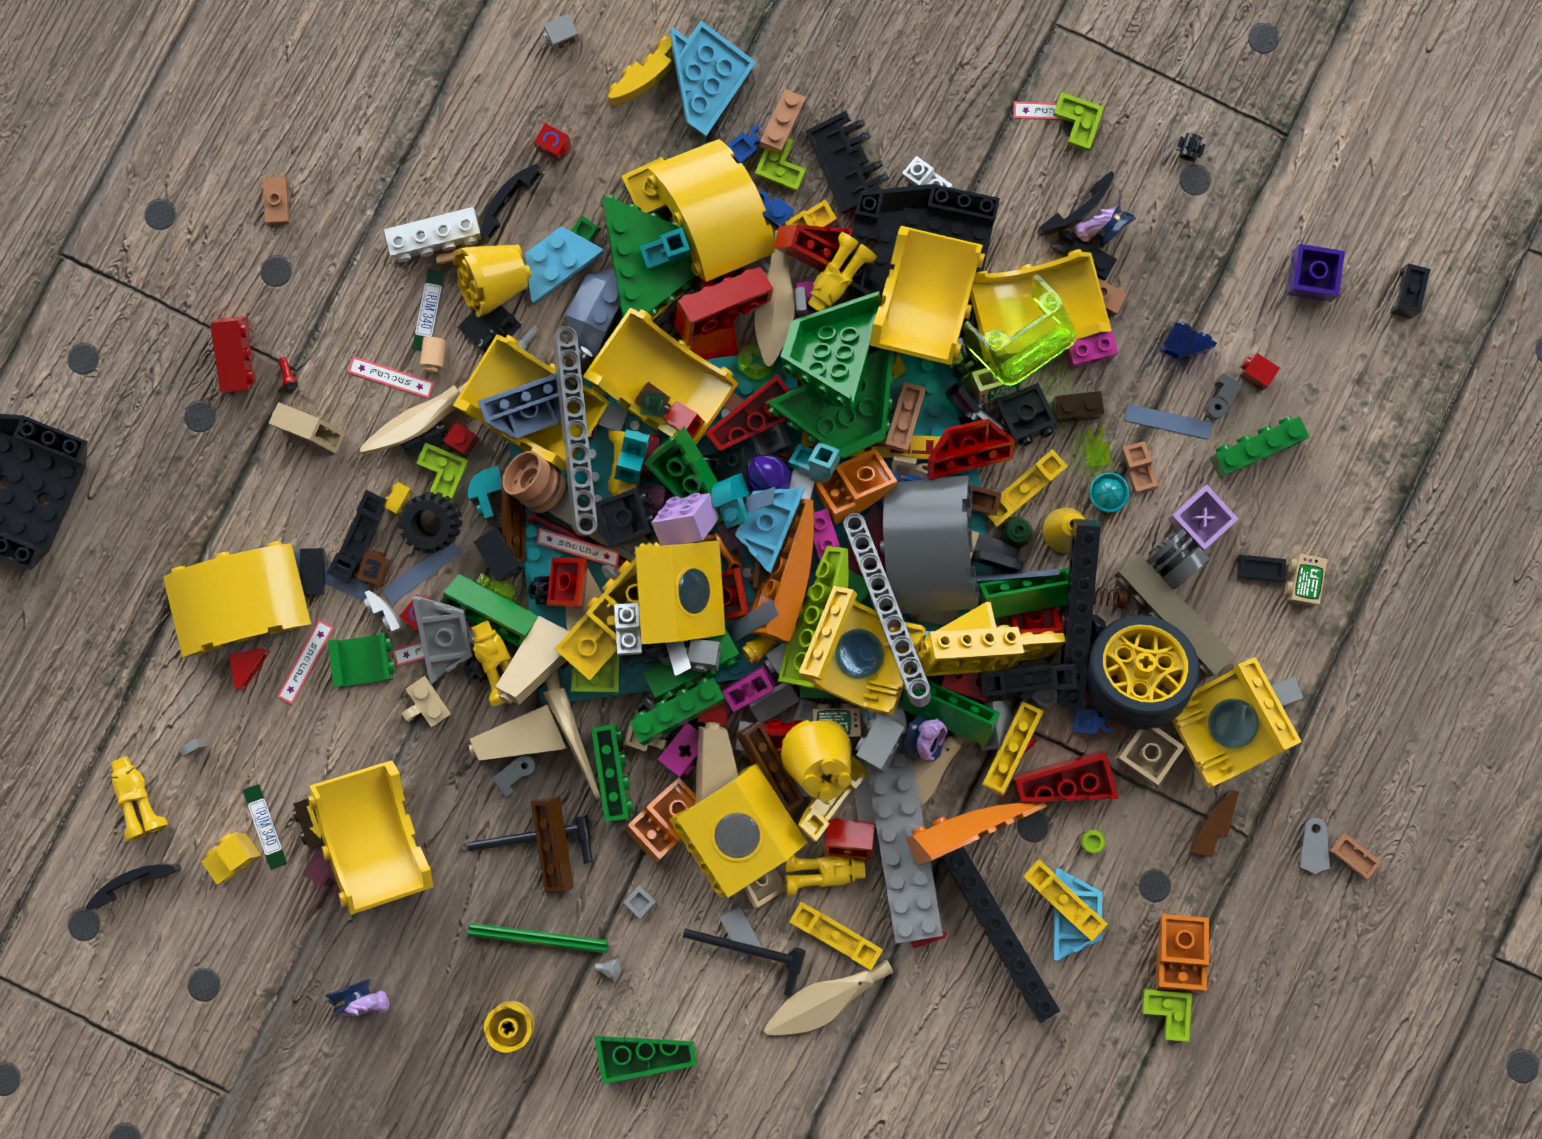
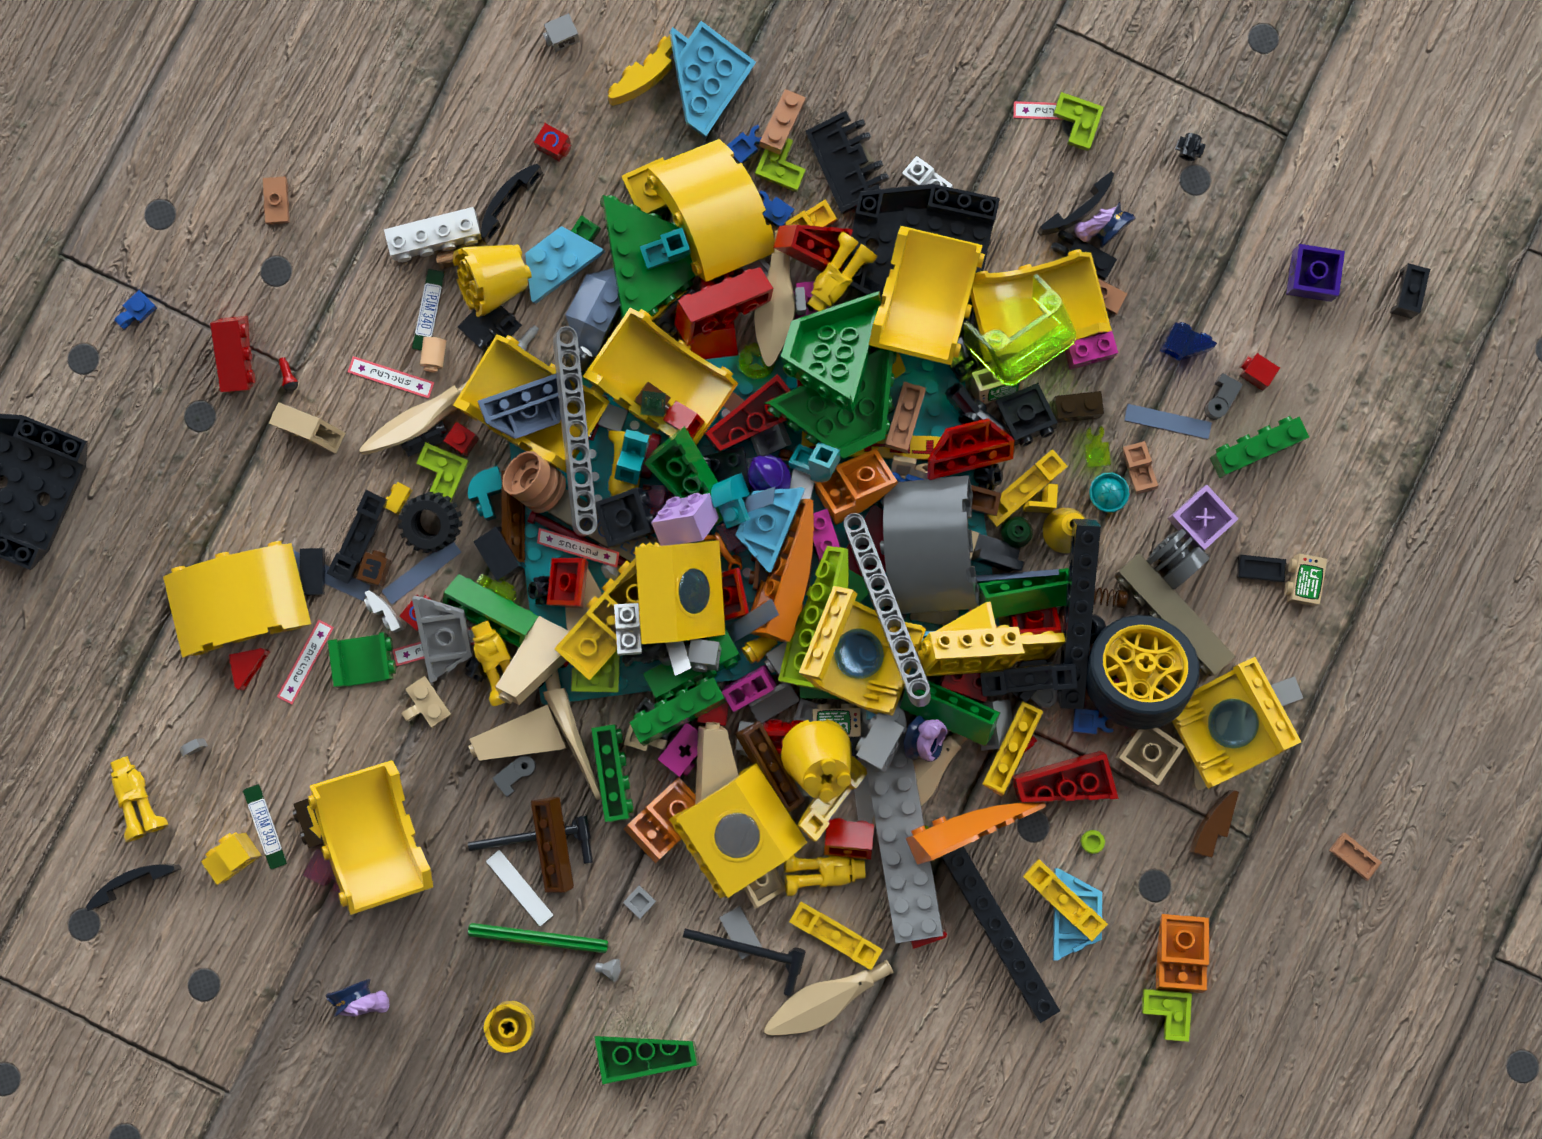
(137, 307): none -> blue plate
(519, 888): none -> white sticker
(988, 476): none -> black gear
(1048, 503): none -> yellow panel
(1315, 847): light grey piece -> none

